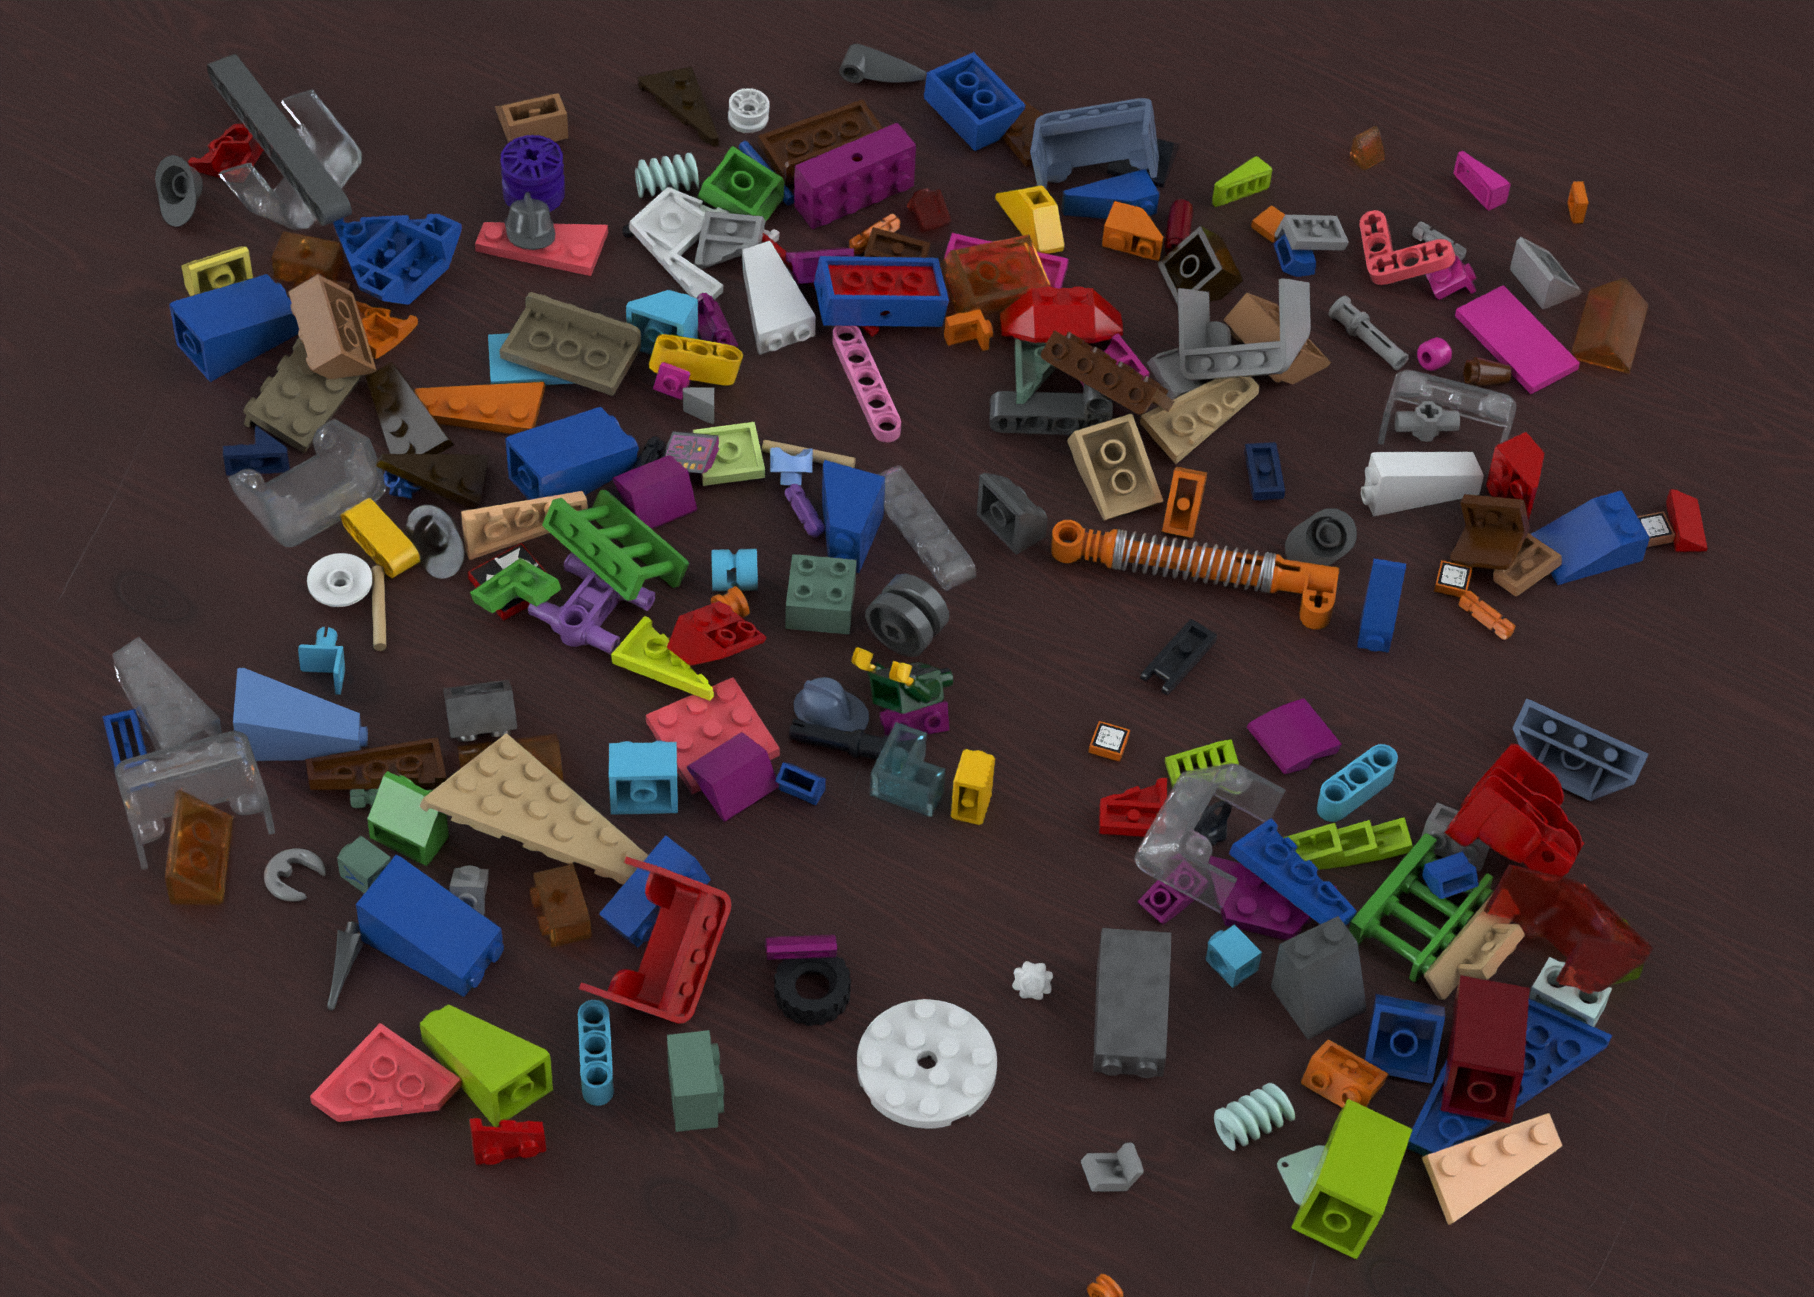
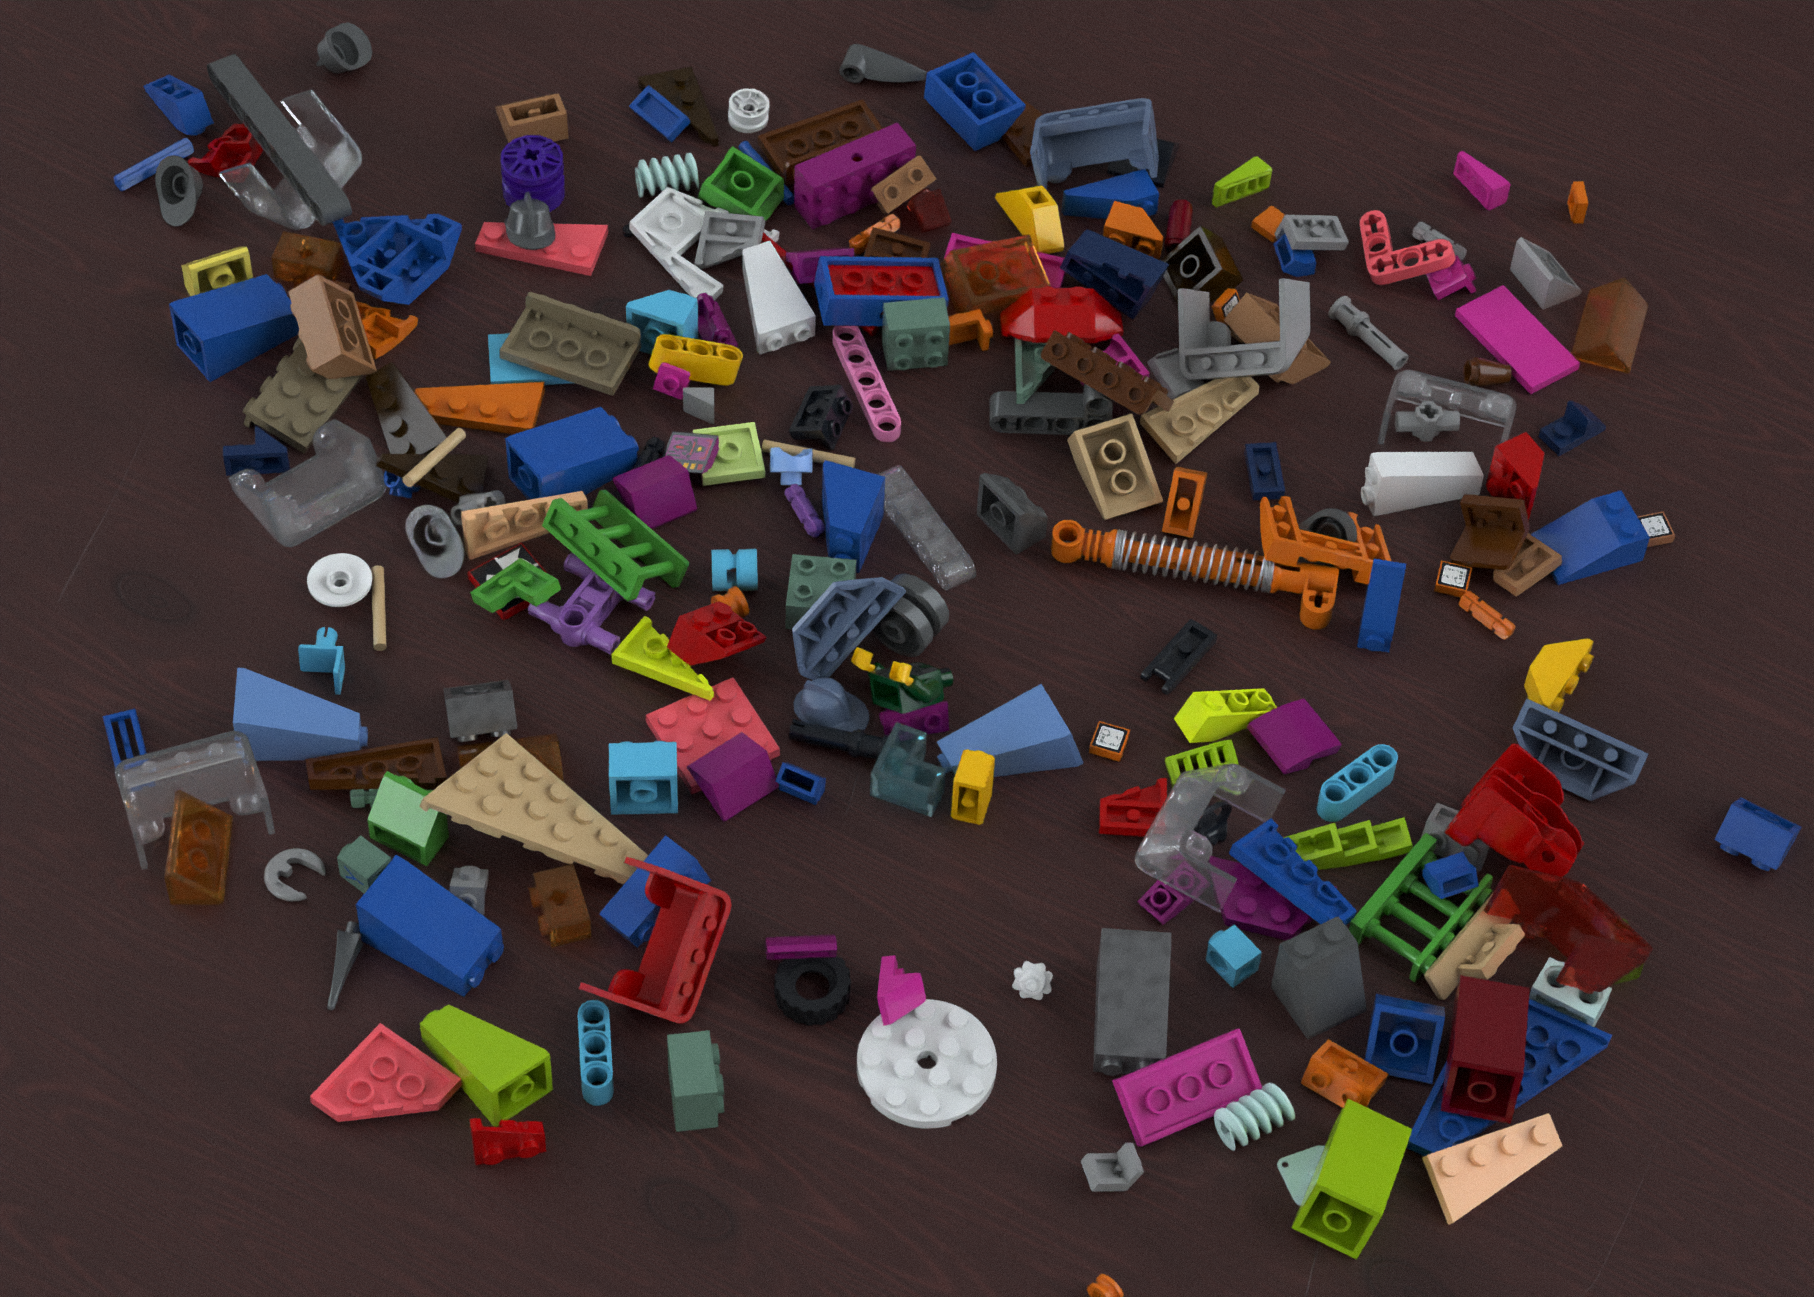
(148, 166): none -> blue axle
(162, 699): clear wedge -> none
(180, 104): none -> blue slope
(344, 49): none -> dark grey piece
(380, 538): yellow beam -> none
(434, 457): none -> tan bar
(476, 501): none -> light grey axle
(659, 113): none -> blue tile
(822, 415): none -> black bracket
(840, 623): none -> sand blue wedge
(898, 991): none -> dark pink slope
(902, 184): none -> medium nougat bracket
(915, 334): none -> sand green brick
(1020, 735): none -> medium blue slope
(1114, 271): none -> dark blue wedge
(1186, 1087): none -> dark pink tile
(1218, 714): none -> neon yellow slope
(1225, 304): none -> orange tile
(1285, 542): none -> orange wedge
(1367, 148): clear orange slope -> none
(1434, 354): dark pink piece -> none
(1556, 672): none -> yellow slope
(1572, 429): none -> dark blue slope
(1685, 522): red slope -> none
(1757, 834): none -> blue slope

